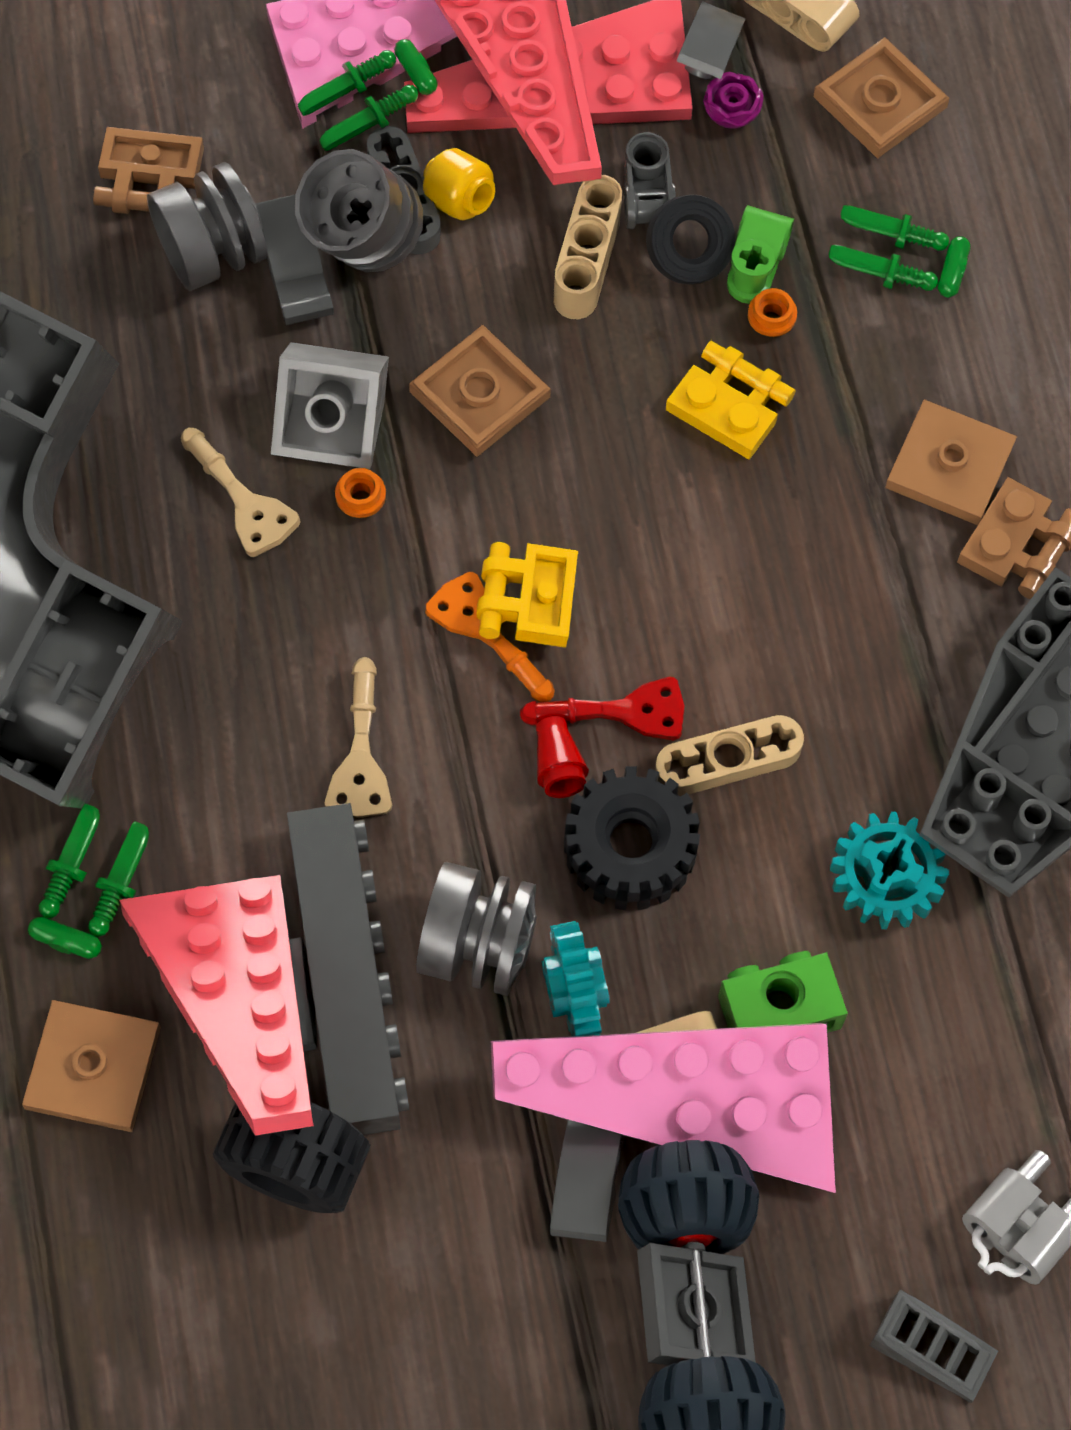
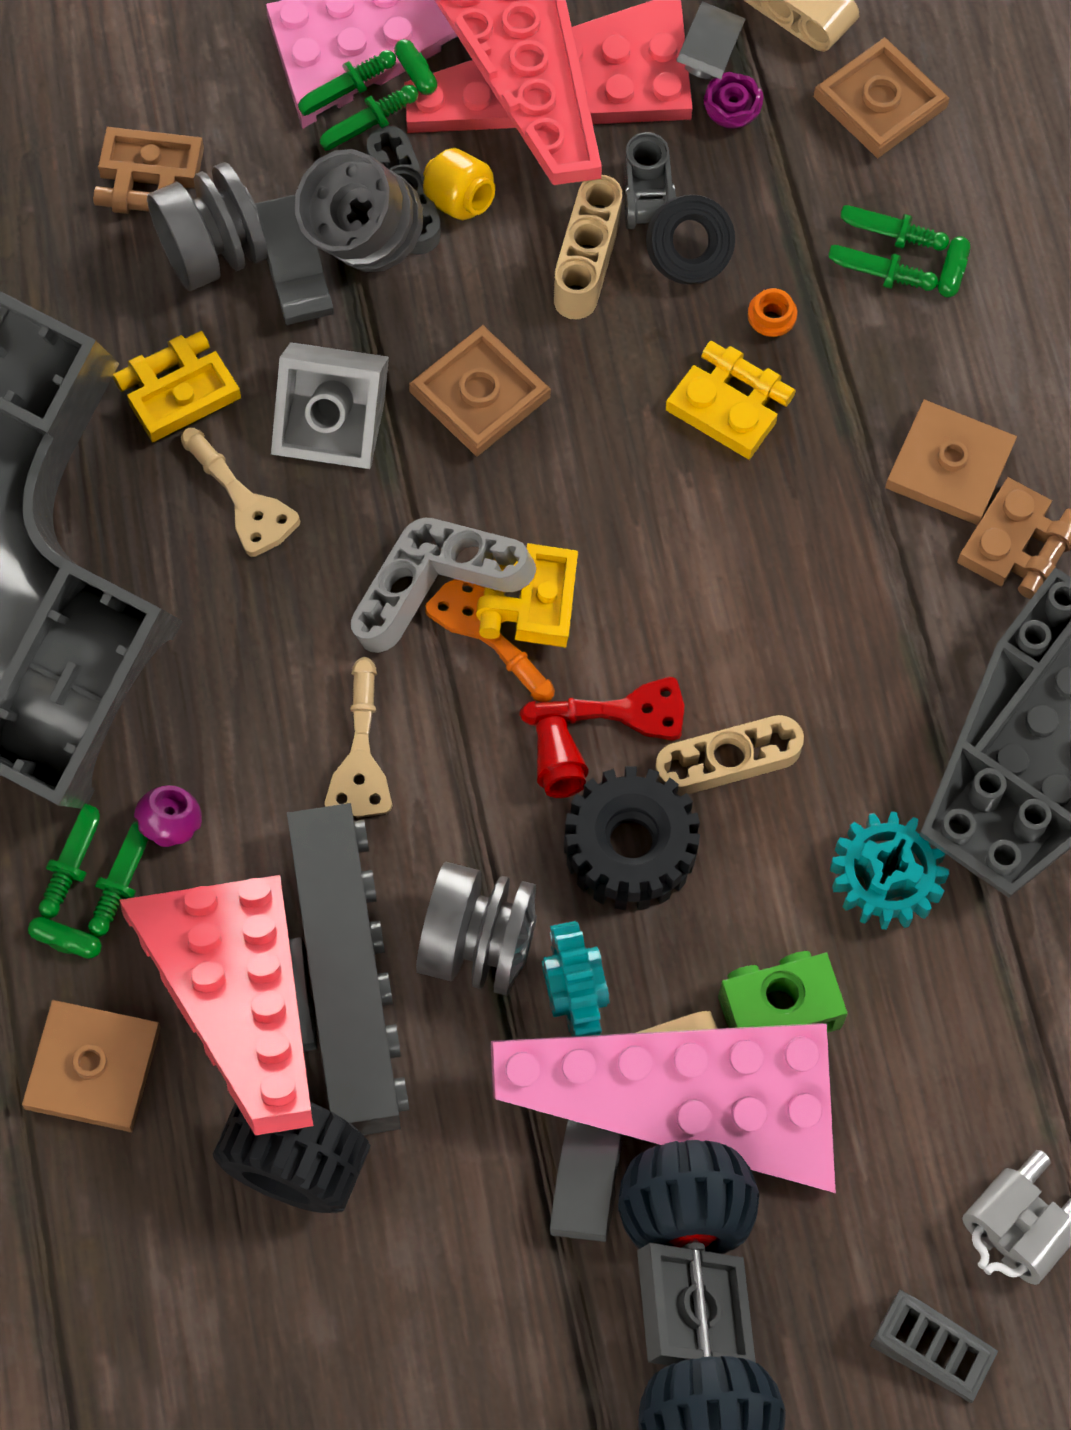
(168, 815): none -> magenta plate
(181, 396): none -> yellow plate
(360, 480): orange plate -> none
(425, 565): none -> light grey beam
(757, 252): bright green piece -> none

